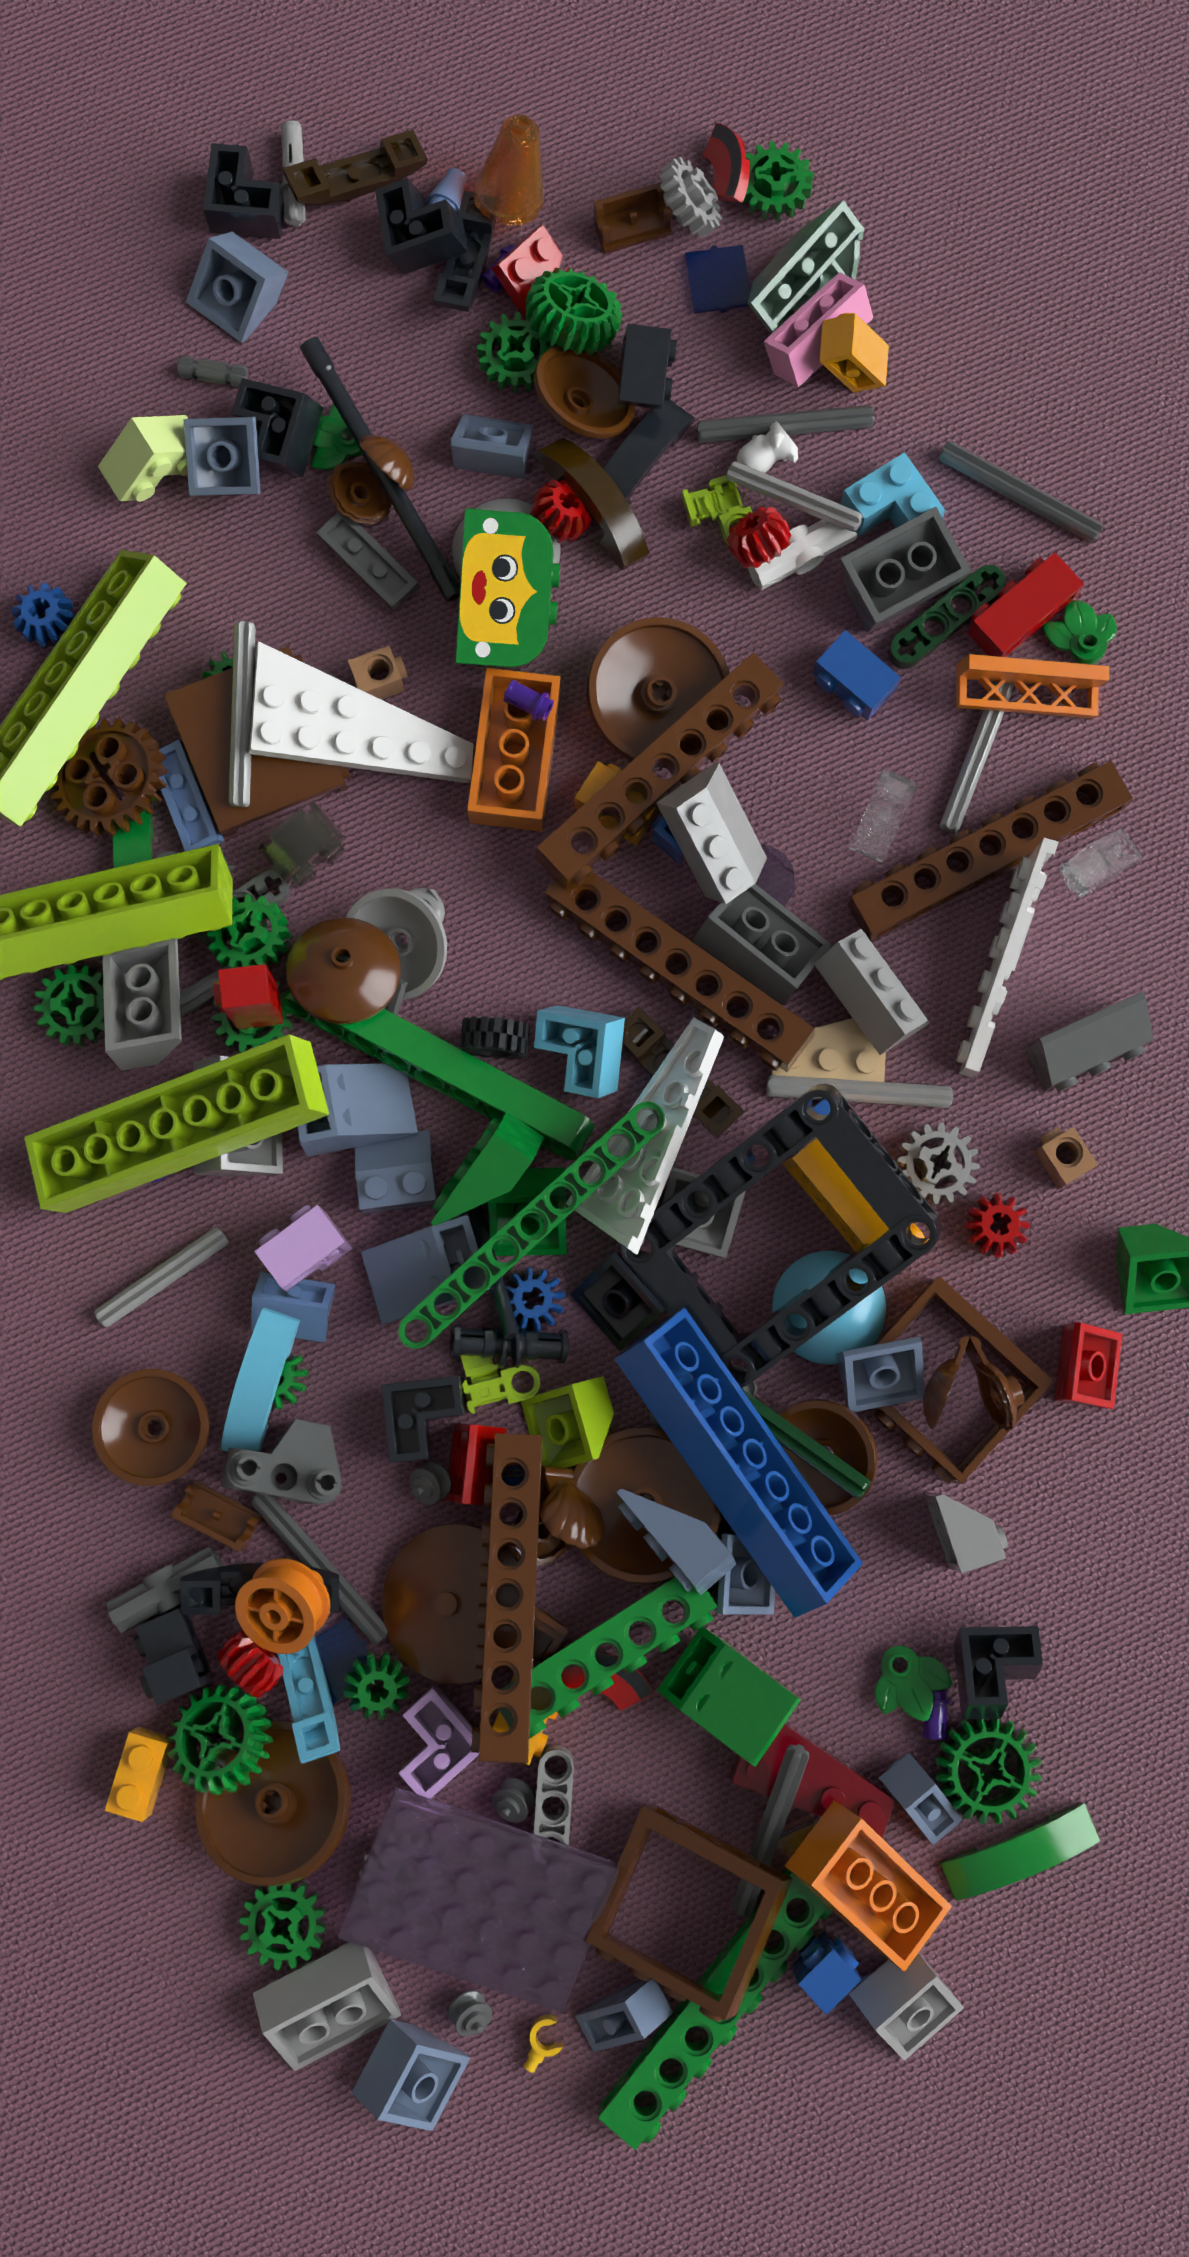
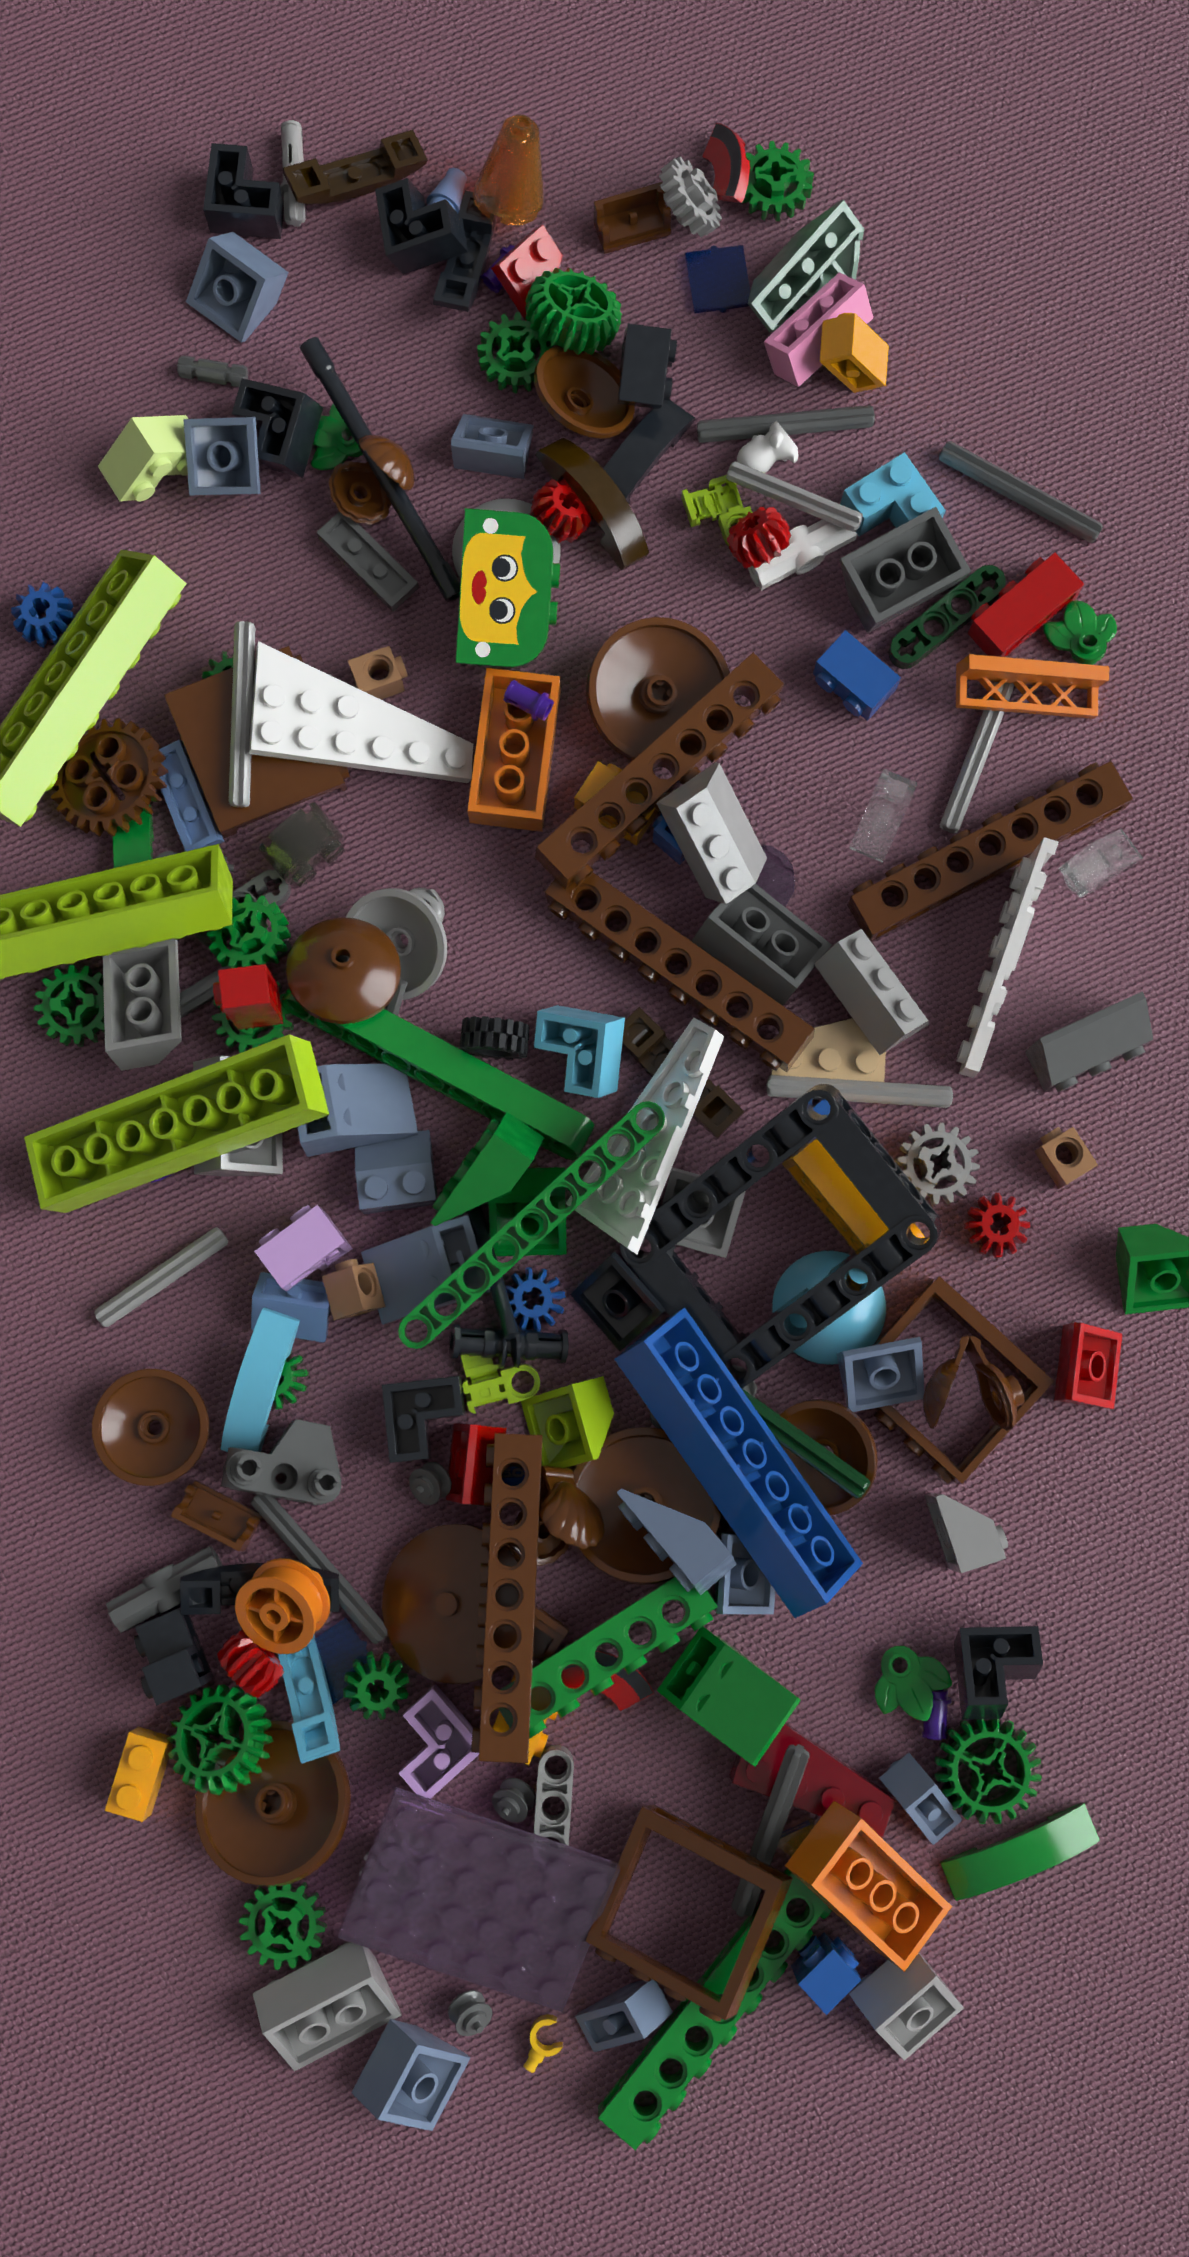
(353, 1290): none -> medium nougat brick

